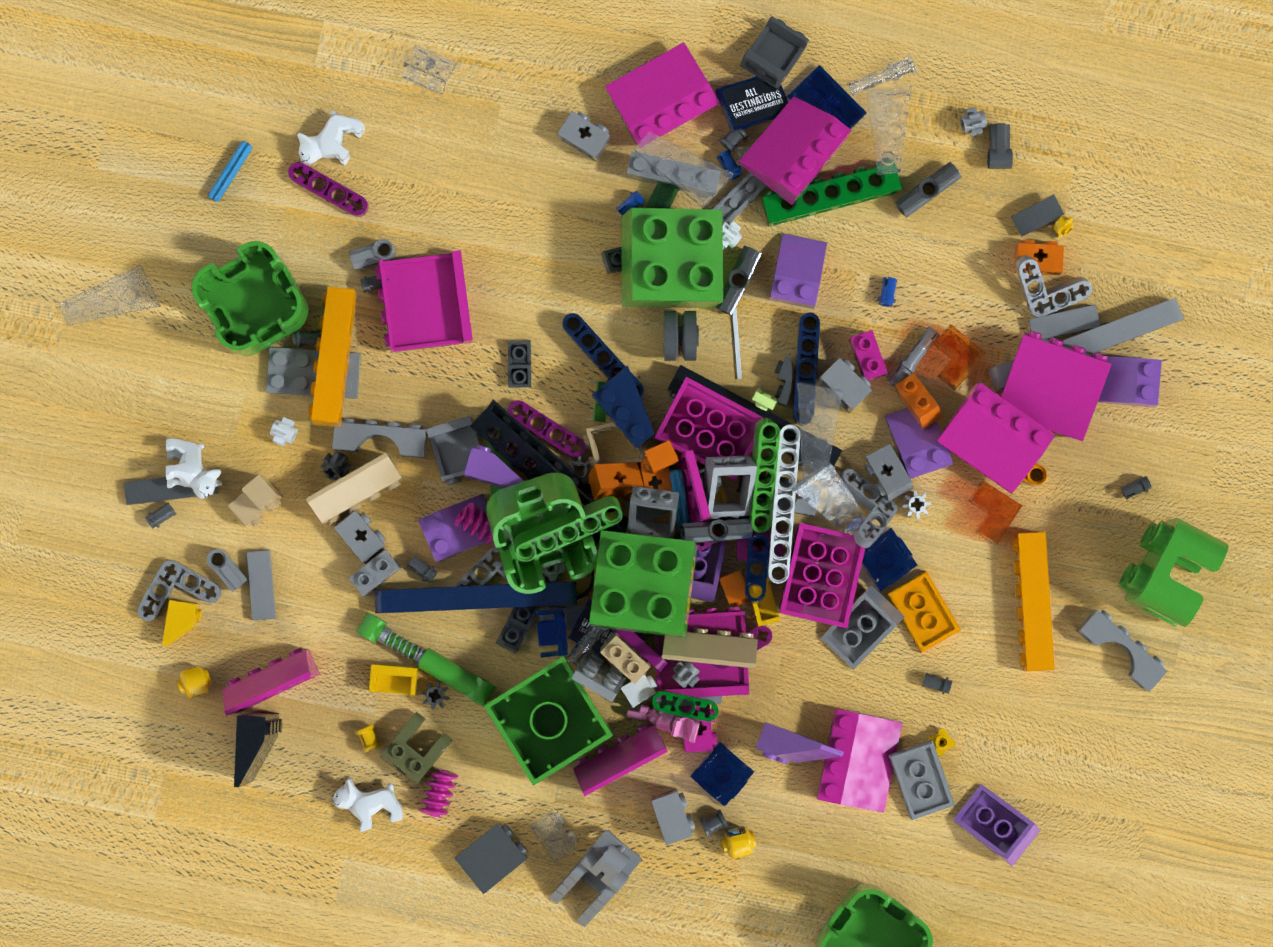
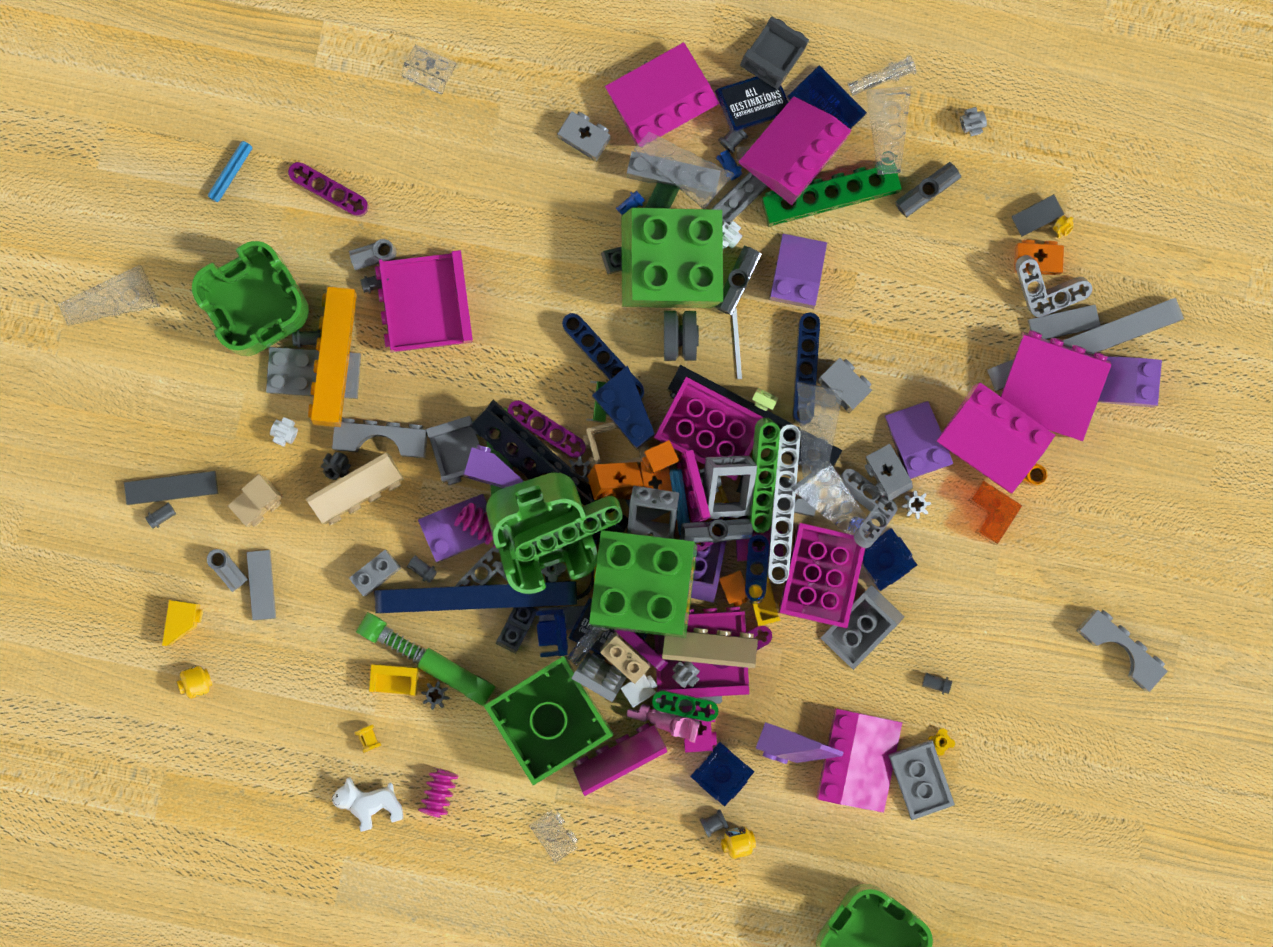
(177, 580): light grey beam -> none
(190, 469): white animal -> none
(254, 740): black slope -> none
(269, 682): dark pink slope -> none
(329, 141): white animal -> none
(363, 549): light grey brick -> none
(406, 759): olive brick -> none
(492, 857): dark grey panel -> none
(519, 363): dark grey slope -> none
(604, 869): light grey piece -> none
(672, 816): light grey brick -> none
(784, 372): dark grey slope -> none
(868, 355): dark pink brick -> none
(888, 292): blue pin -> none
(909, 364): light grey pin -> none
(918, 401): orange brick -> none
(924, 611): light orange tile -> none
(962, 353): clear orange brick -> none
(997, 825): medium lavender slope -> none
(999, 154): dark grey piece -> none
(1033, 601): light orange brick -> none
(1136, 487): dark grey pin -> none
(1150, 581): bright green piece -> none

